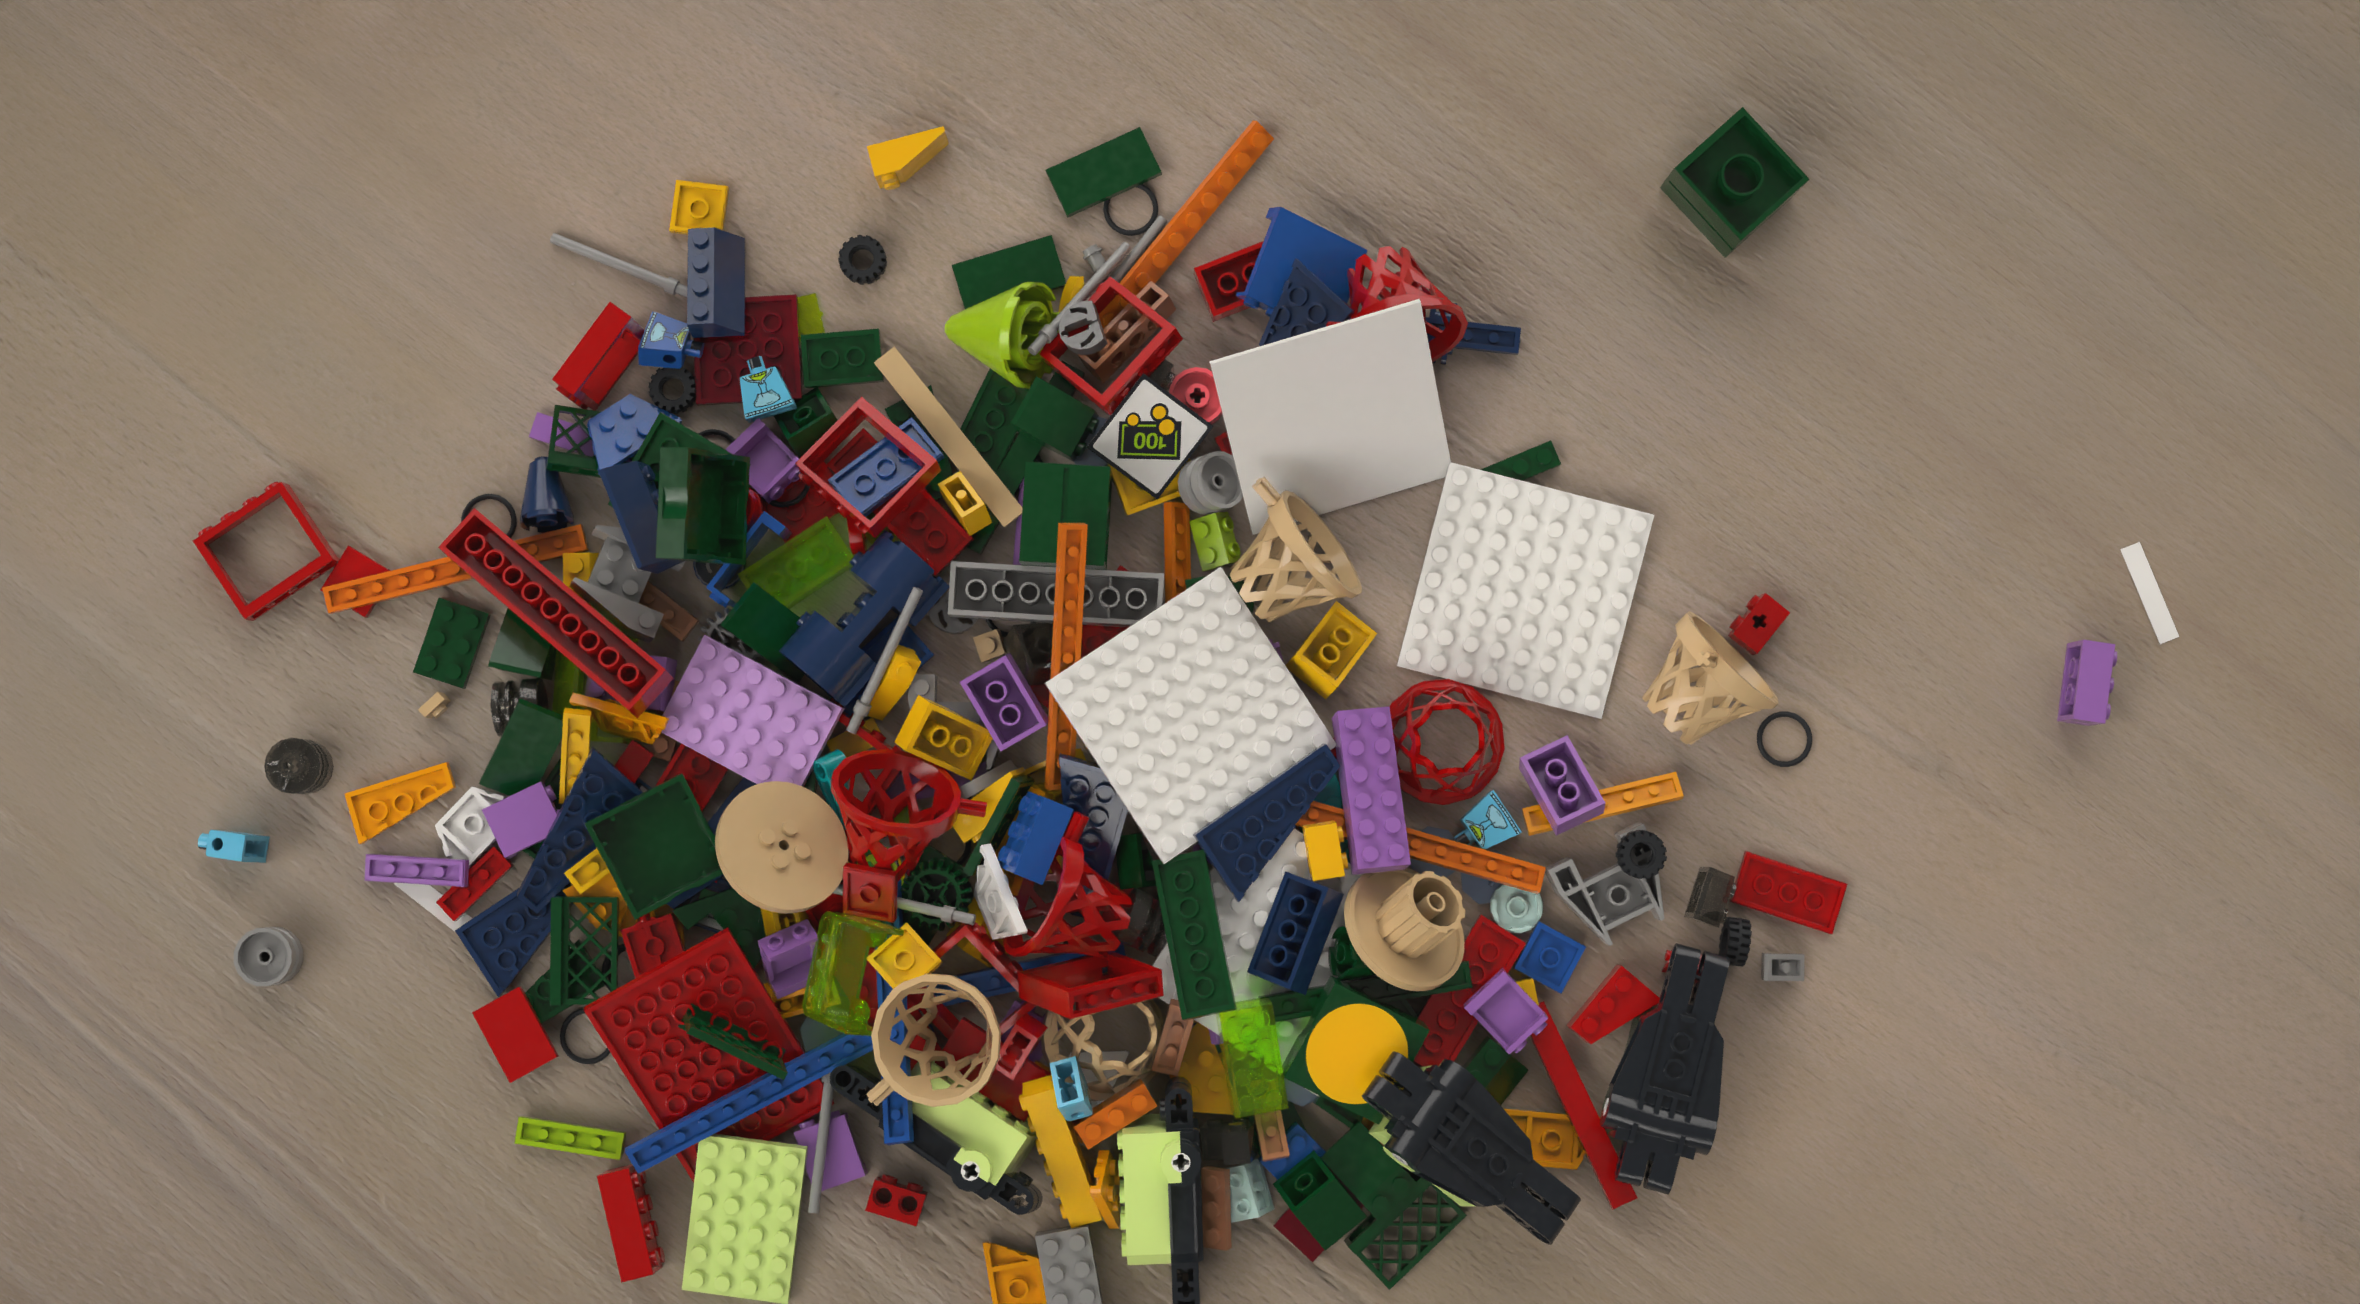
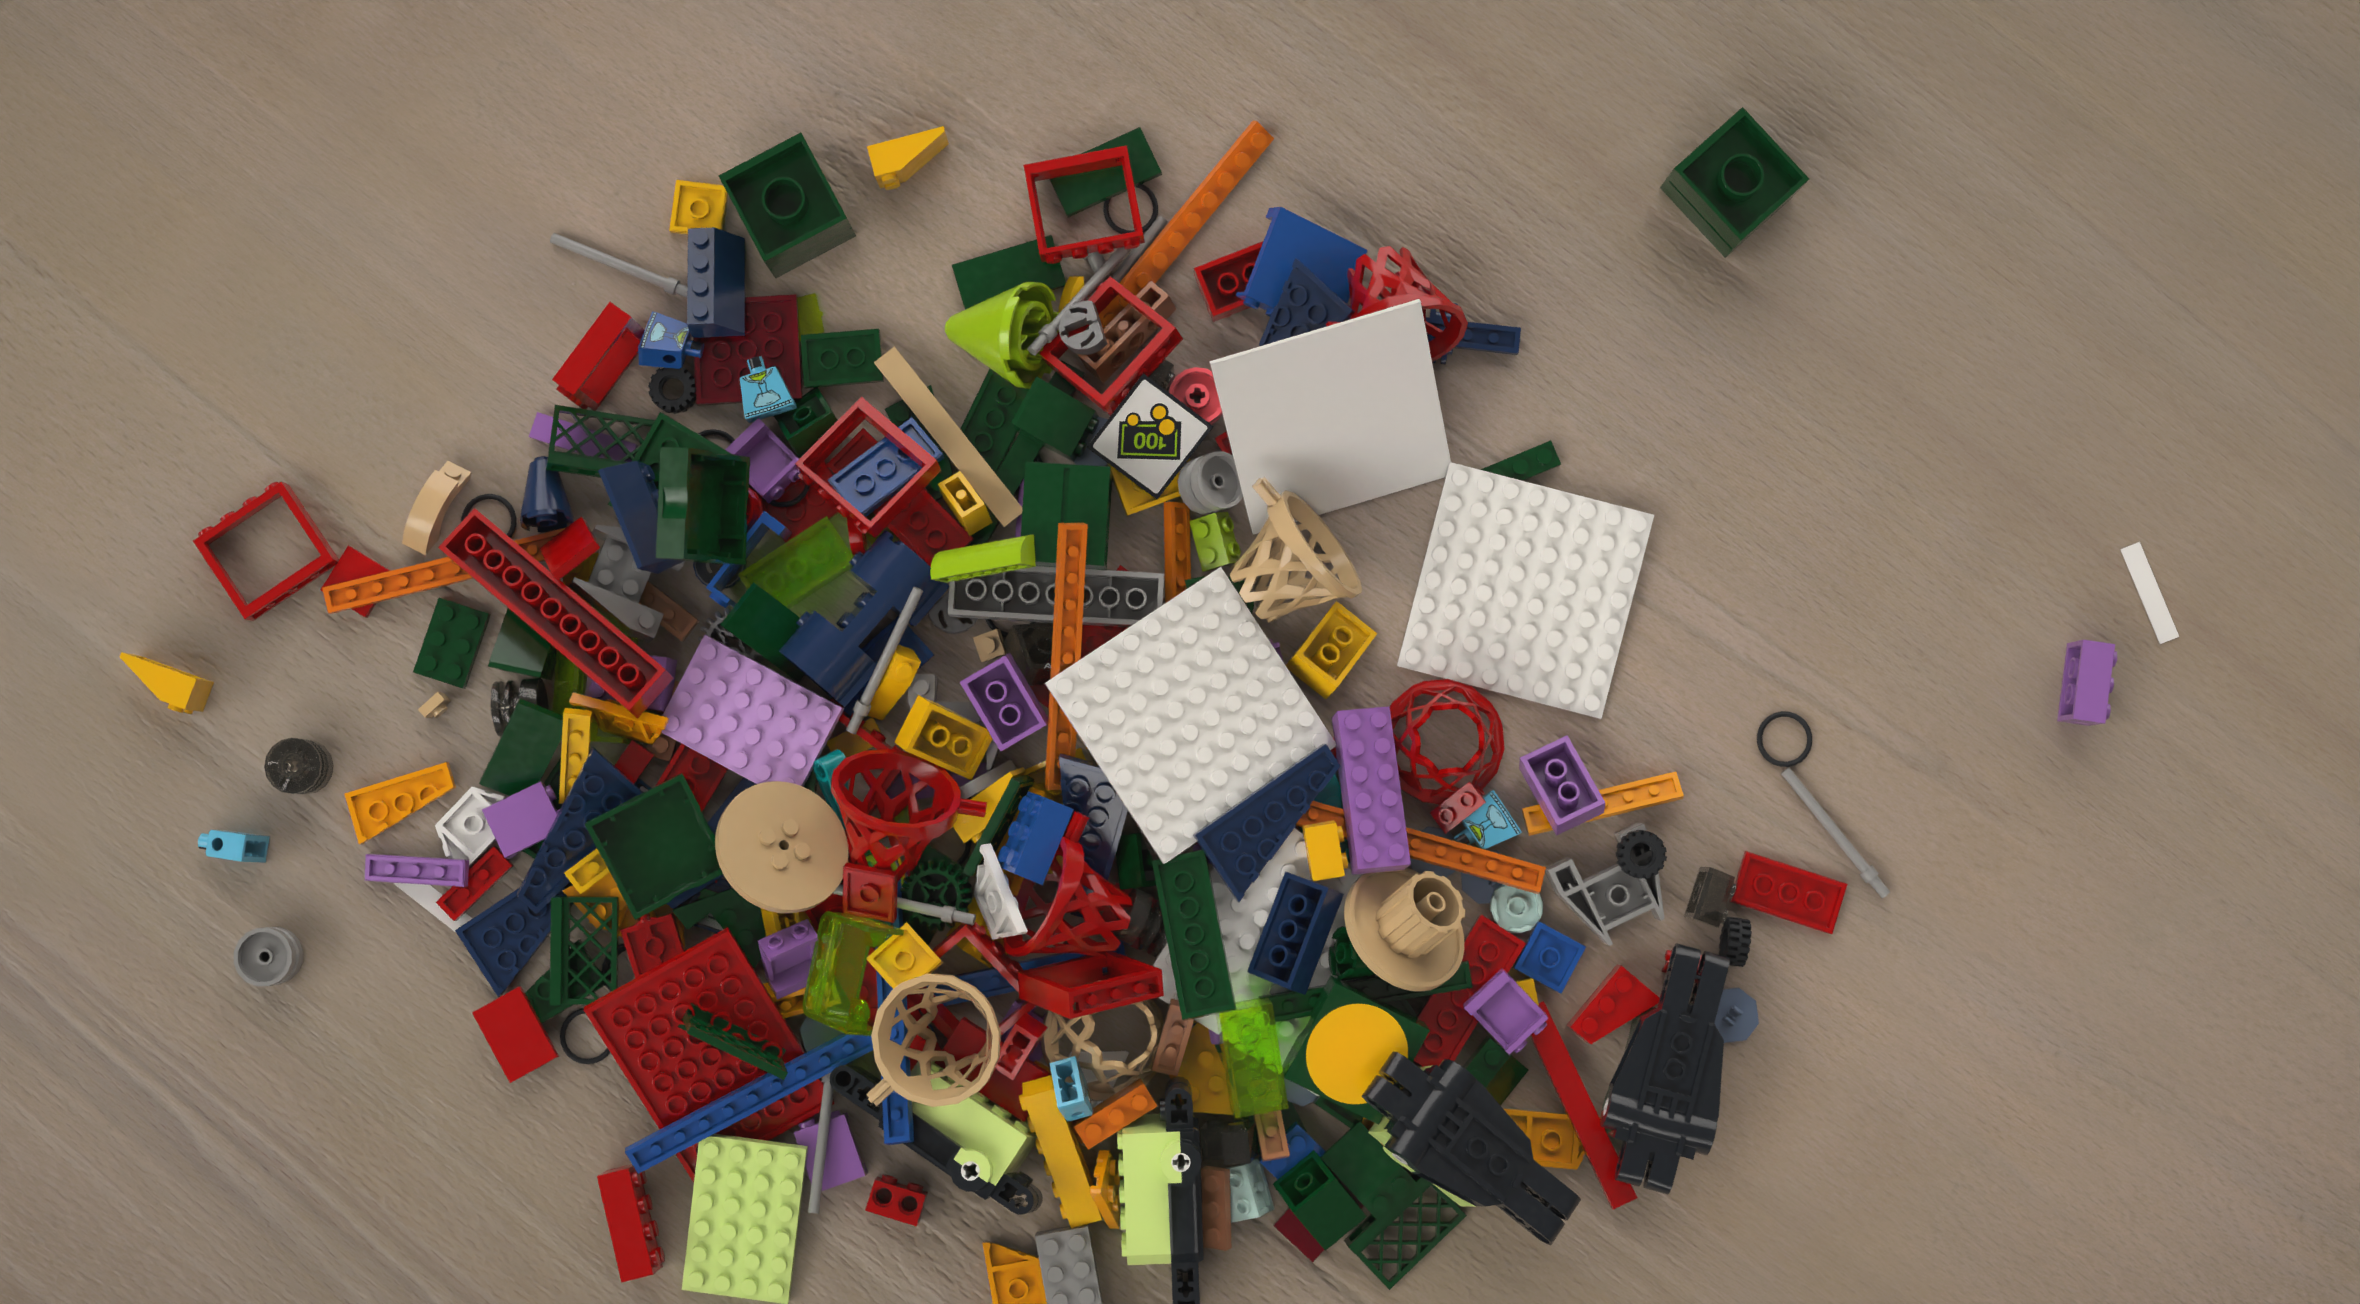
(178, 688): none -> yellow slope
(430, 506): none -> tan arch
(569, 548): none -> red tile
(570, 1137): lime plate -> none
(622, 429): blue wing -> none
(787, 205): none -> dark green piece
(860, 243): black tyre -> none
(984, 559): none -> lime brick
(1074, 165): none -> red window
(1458, 807): none -> hinge
(1719, 681): tan piece -> none
(1736, 1015): none -> sand blue piece
(1771, 616): red brick -> none
(1782, 967): light grey slope -> none
(1868, 872): none -> light grey bar

